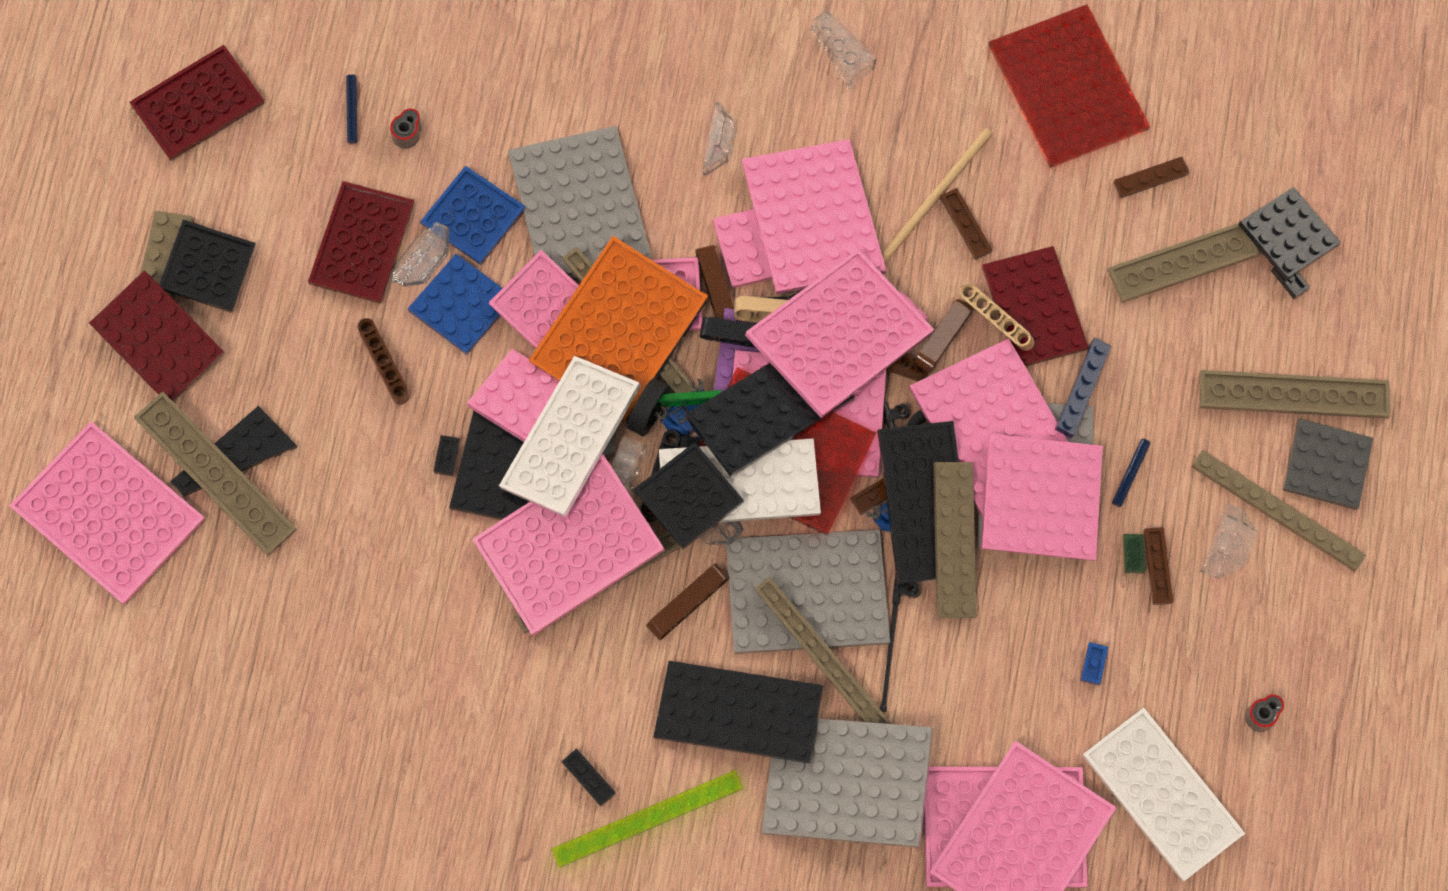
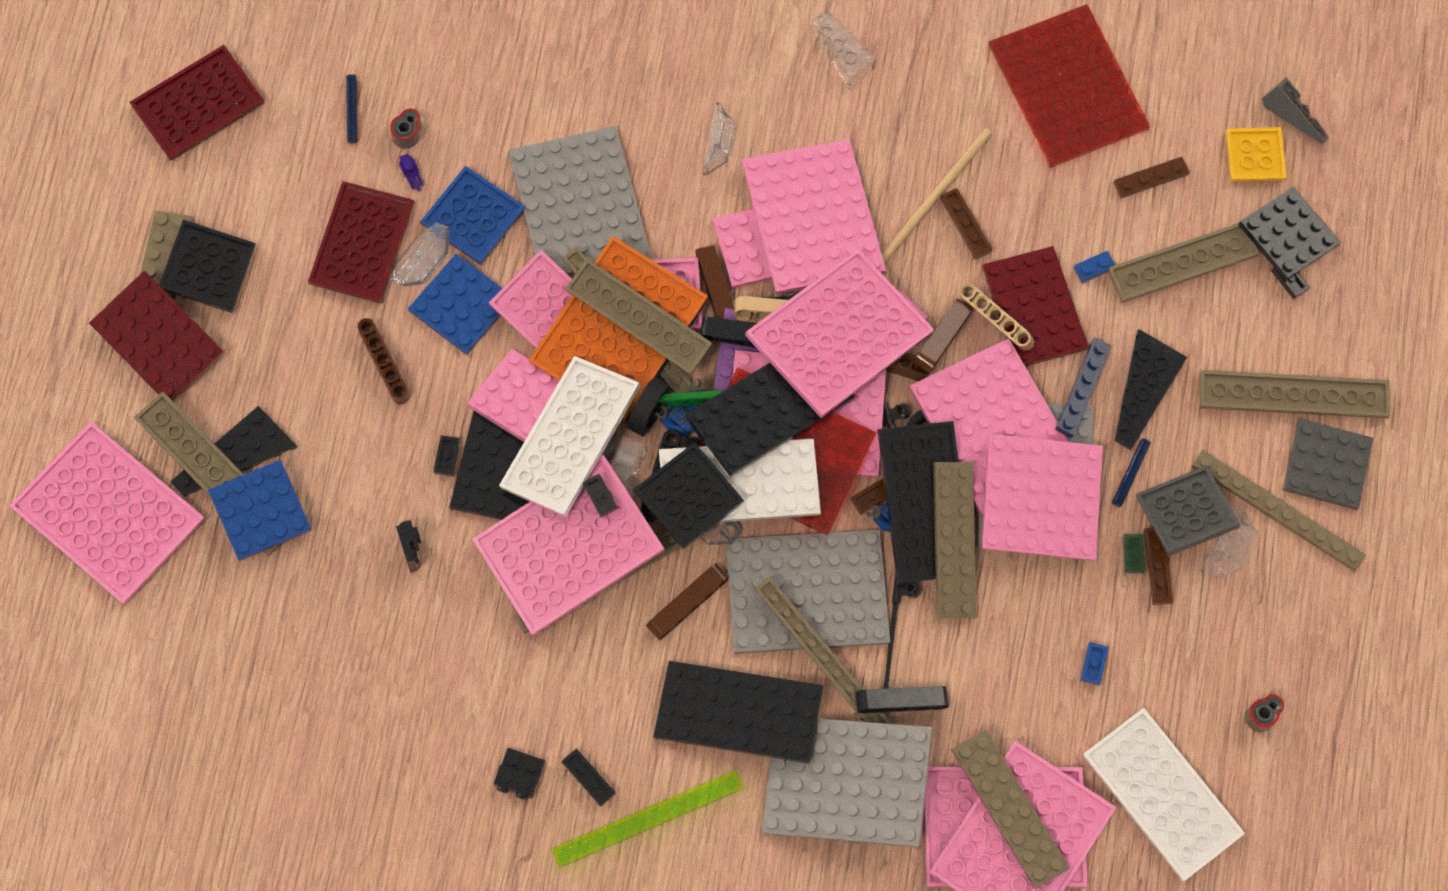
(259, 510): none -> blue plate
(409, 539): none -> black plate
(410, 170): none -> dark purple piece
(519, 774): none -> black plate
(600, 495): none -> black plate
(638, 316): none -> dark tan plate
(901, 699): none -> beam
(1010, 809): none -> dark tan plate
(1093, 267): none -> blue plate
(1148, 379): none -> black wing
(1187, 511): none -> dark grey plate
(1255, 154): none -> yellow plate
(1285, 104): none -> dark grey wedge

